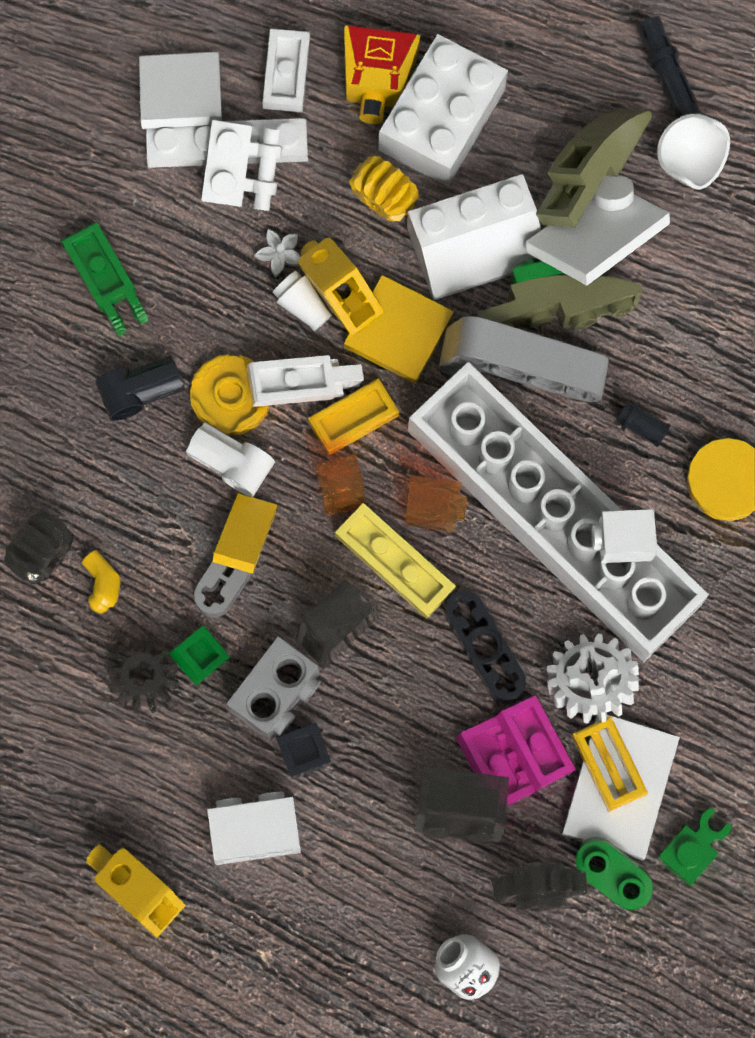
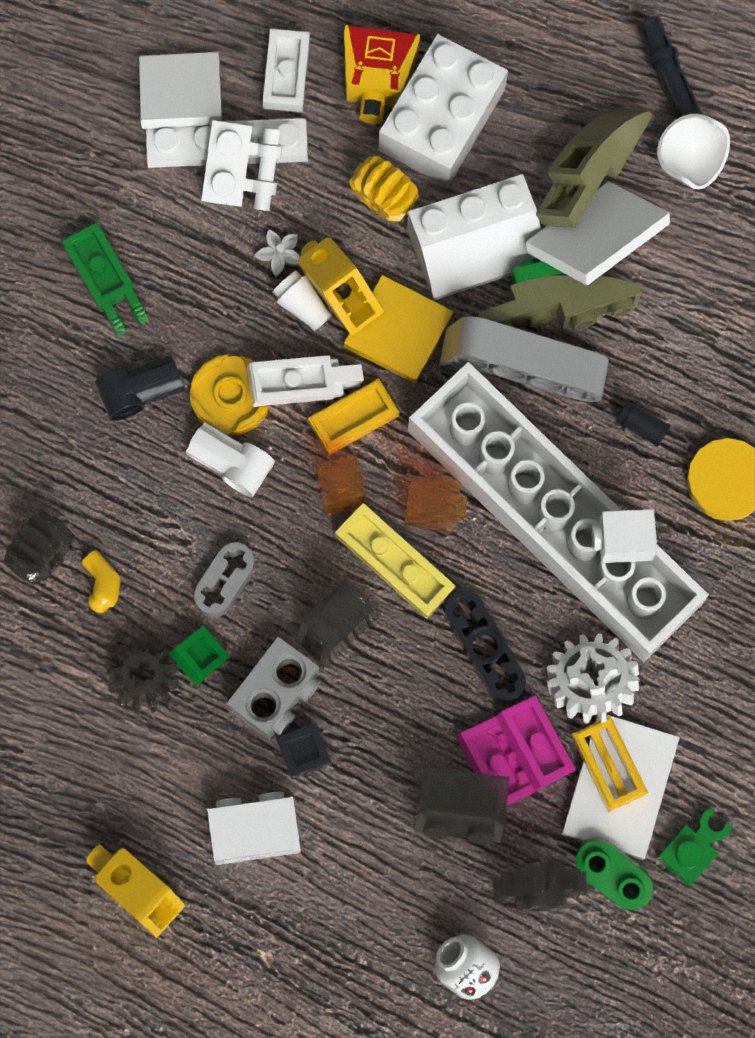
(245, 533): yellow tile -> none
(614, 193): white tile -> none

